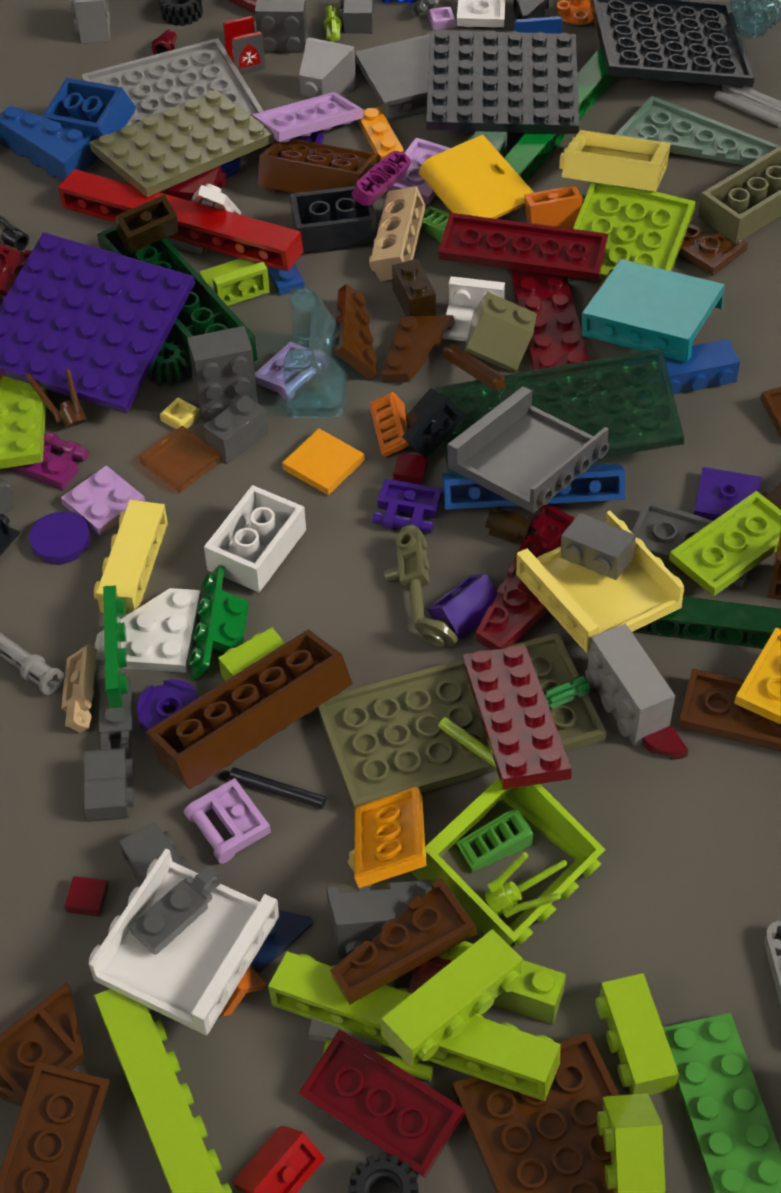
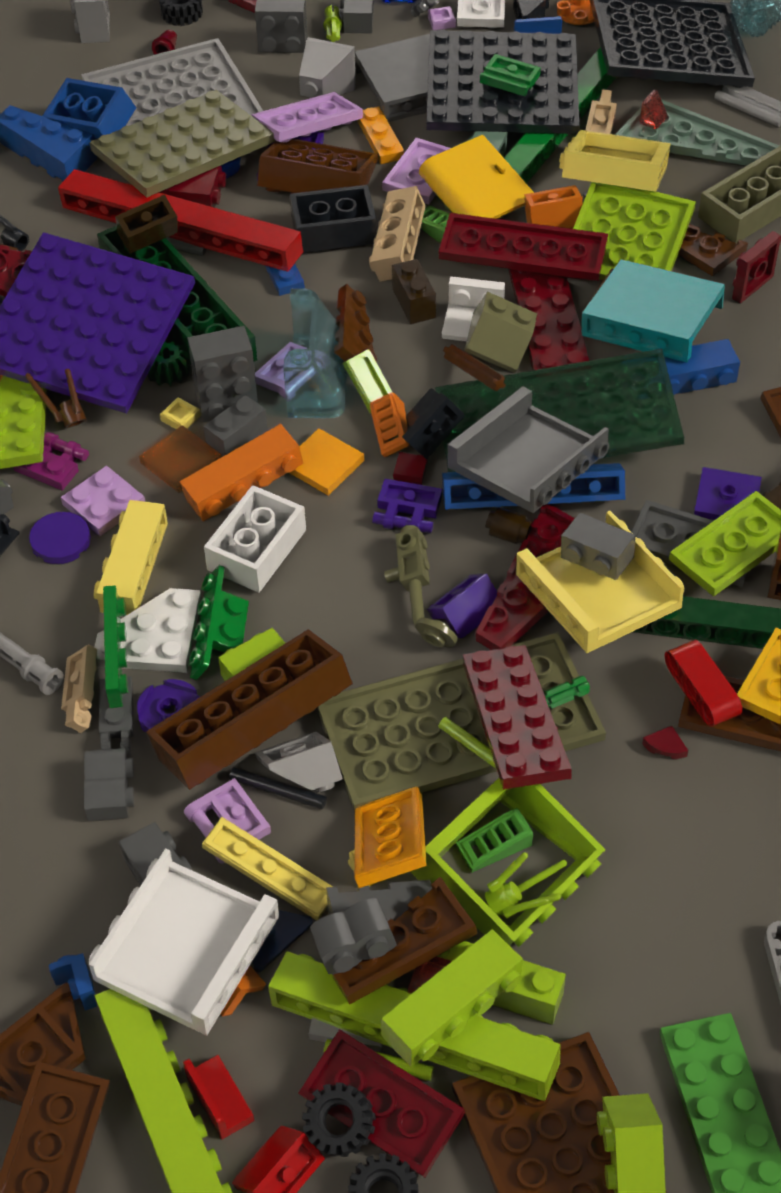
(75, 971): none -> blue bracket
(86, 896): dark red tile -> none
(175, 910): dark grey hinge -> none
(212, 196): white wing -> none
(218, 1096): none -> red panel
(232, 475): none -> orange brick
(237, 280): lime bracket -> none
(244, 45): piece -> none
(268, 868): none -> light yellow tile
(305, 761): none -> light grey slope
(316, 1115): none -> black tyre
(353, 936): none -> dark grey brick
(367, 377): none -> tile
(381, 178): magenta beam -> none
(411, 344): reddish brown wing -> none
(510, 75): none -> green plate
(602, 114): none -> tan hinge
(629, 684): light grey brick -> none
(637, 1036): lime brick -> none
(652, 111): none -> clear red slope
(703, 683): none -> red beam
(756, 266): none -> dark red plate

